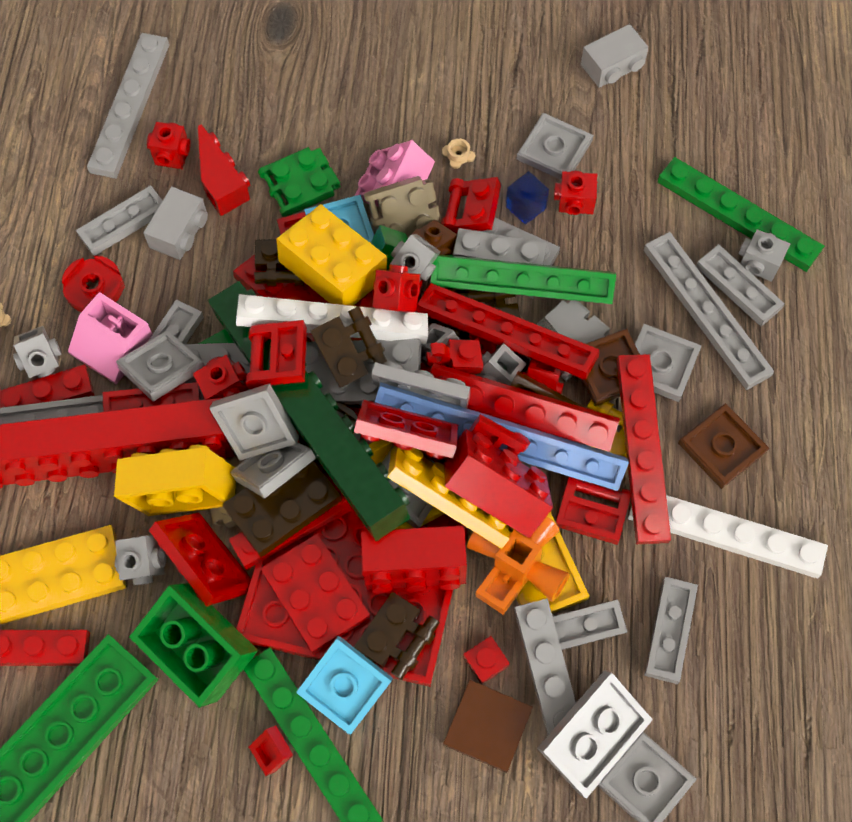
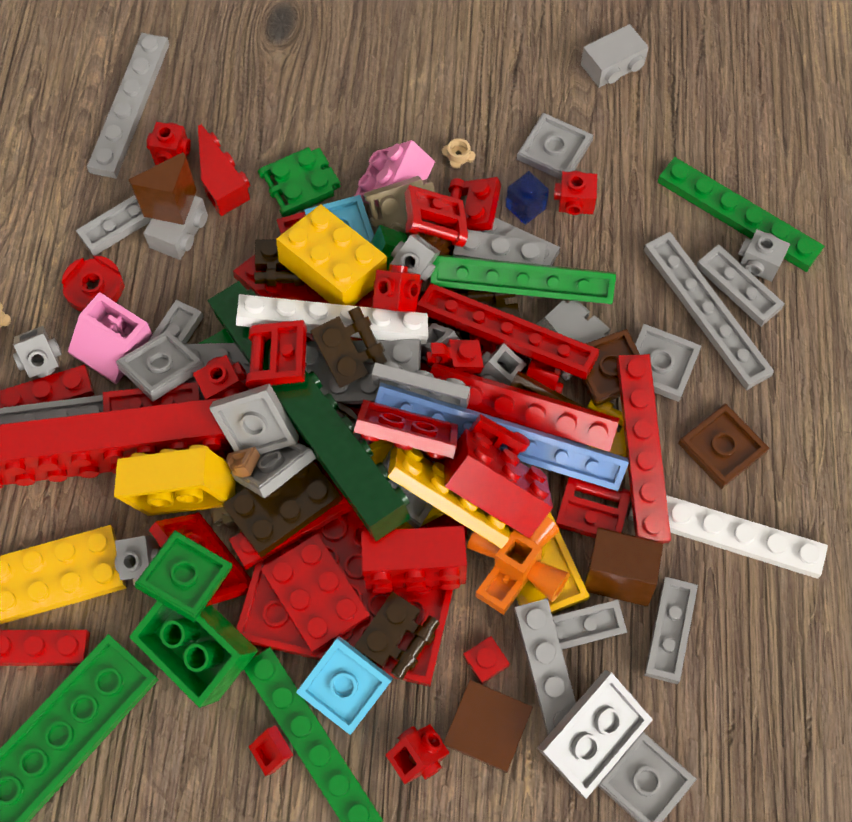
(165, 190): none -> reddish brown slope
(183, 576): none -> green plate
(243, 461): none -> medium nougat tile
(417, 753): none -> red brick
(438, 209): none -> red plate
(624, 567): none -> reddish brown slope

